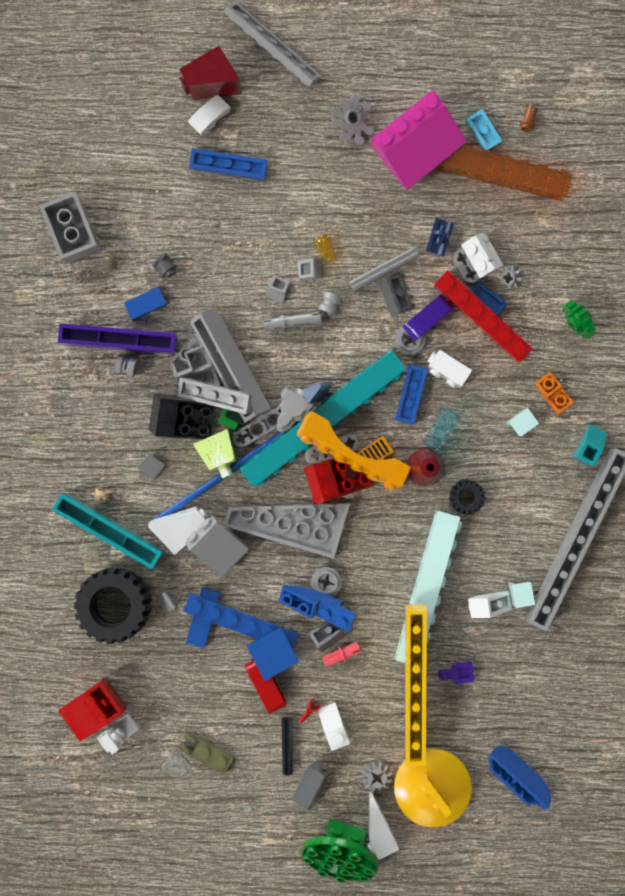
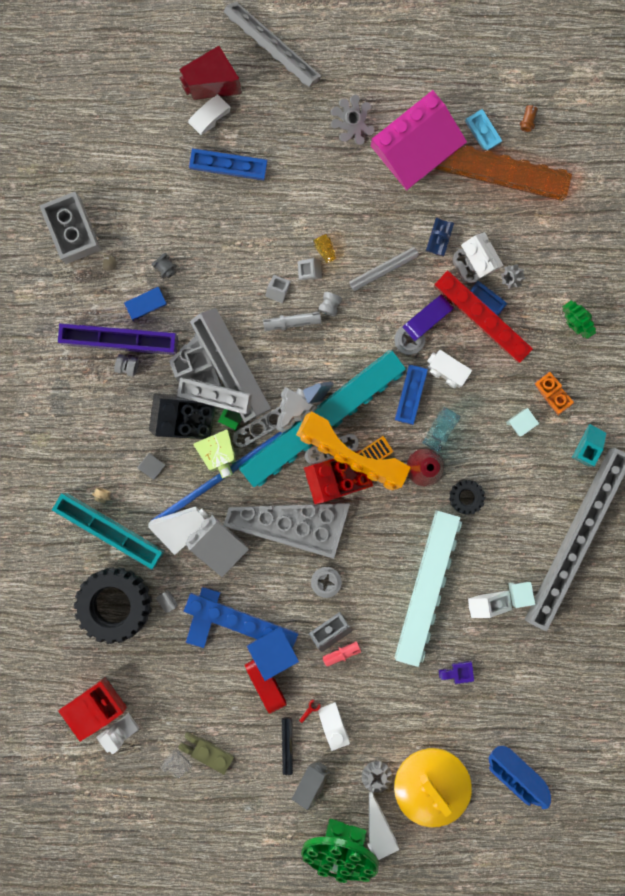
(316, 603): blue slope -> none
(395, 294): dark grey slope -> none
(415, 684): yellow brick -> none

